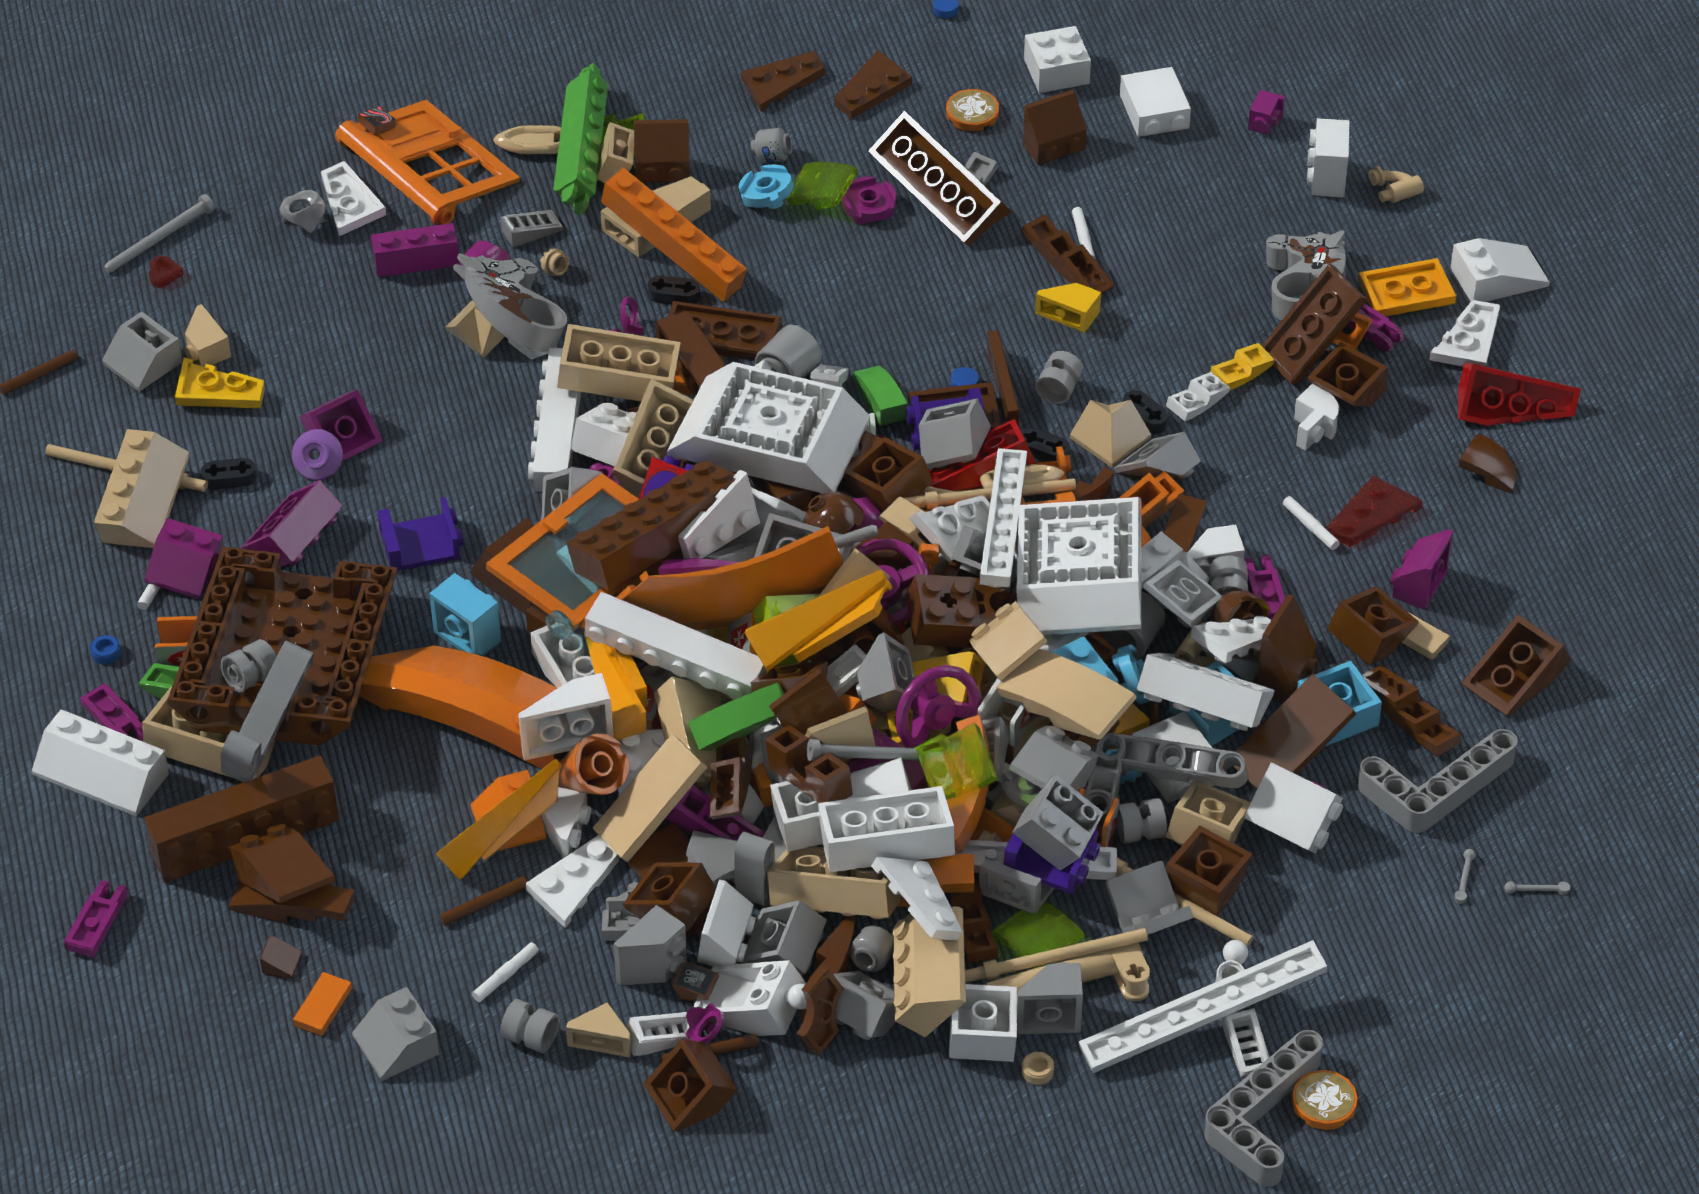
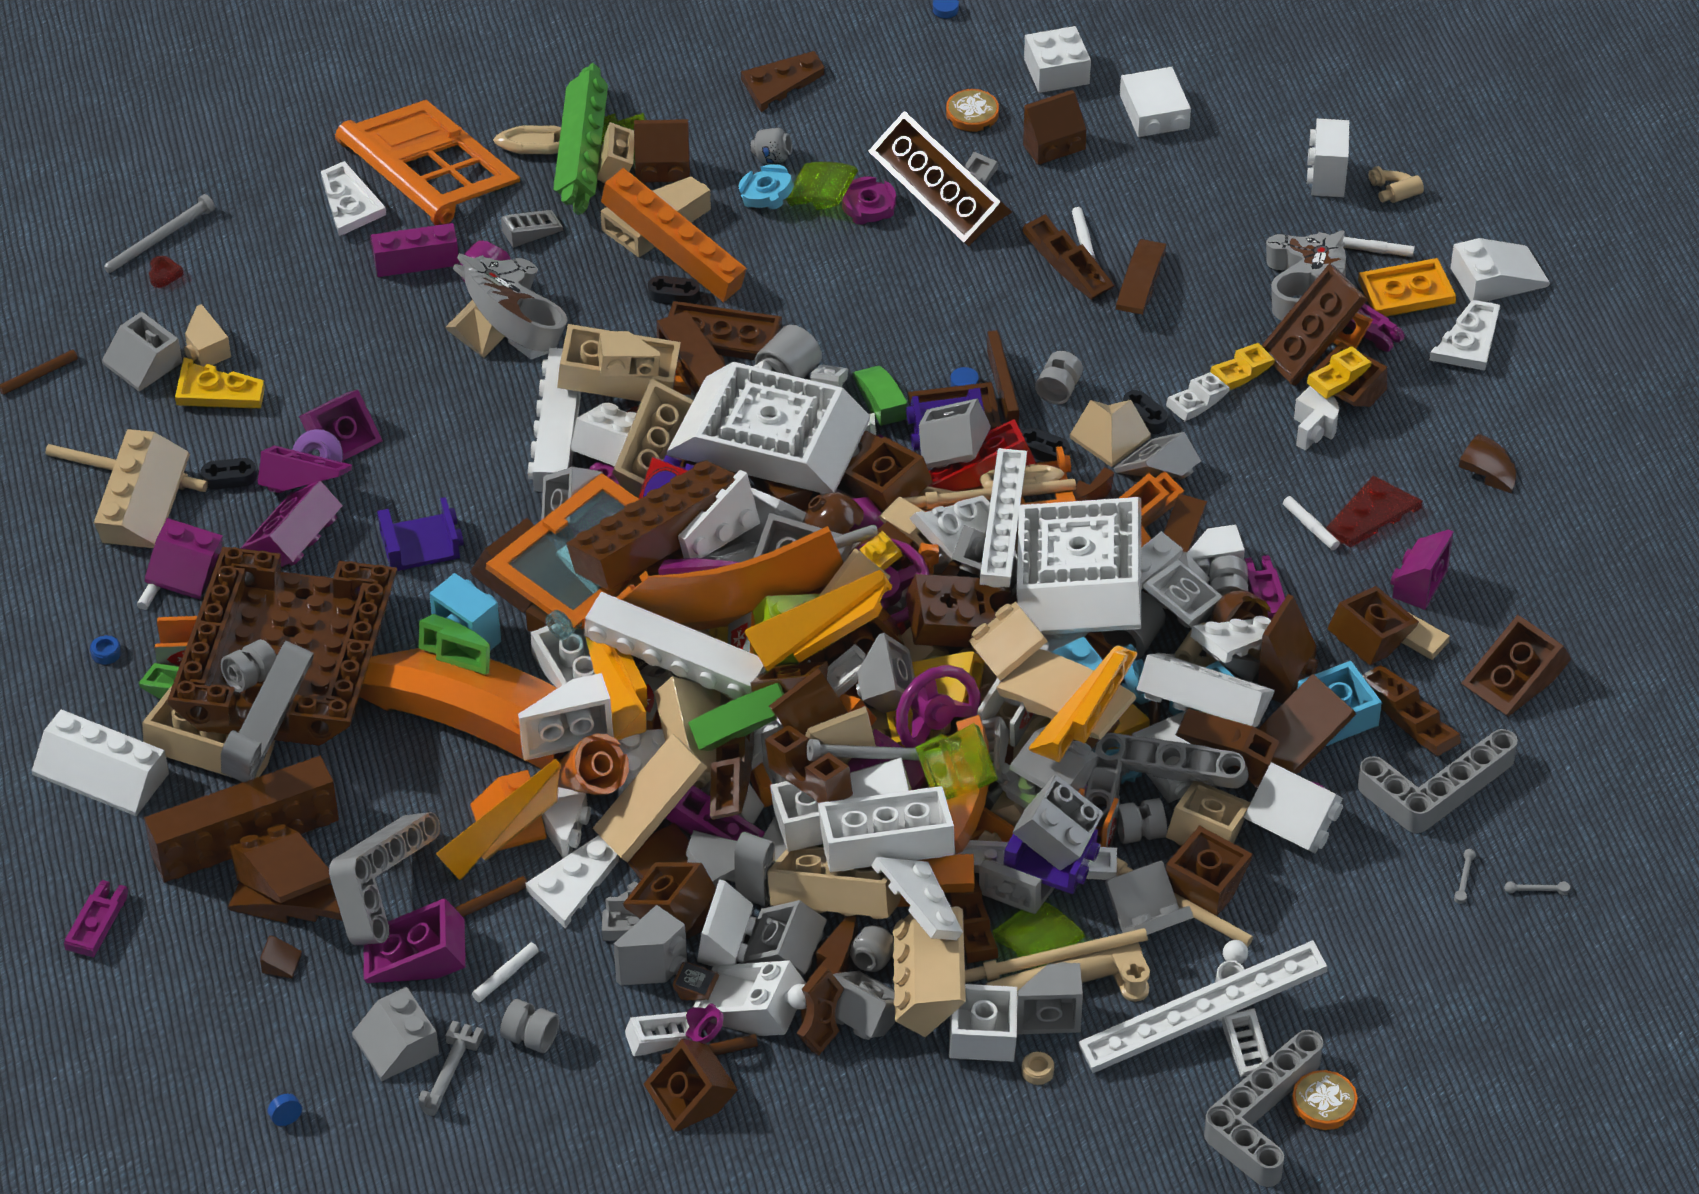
(111, 711): magenta hinge -> none
(284, 1109): none -> blue tile
(288, 469): none -> magenta slope
(308, 217): light grey piece -> none
(322, 1004): orange tile -> none
(356, 869): none -> light grey beam
(376, 120): reddish brown tile -> none
(418, 946): none -> magenta slope
(431, 1101): none -> light grey hinge
(454, 643): none -> bright green slope
(554, 262): tan plate -> none
(600, 1032): tan slope -> none
(626, 355): none -> tan slope
(629, 326): magenta piece -> none
(872, 85): reddish brown wing -> none
(881, 551): none -> yellow tile
(1069, 305): yellow slope -> none
(1085, 707): none -> light orange wedge
(1141, 276): none -> reddish brown slope
(1228, 735): none -> reddish brown slope
(1266, 112): magenta brick -> none
(1340, 373): none -> yellow slope
(1379, 247): none -> white piece
(1501, 397): red wedge -> none

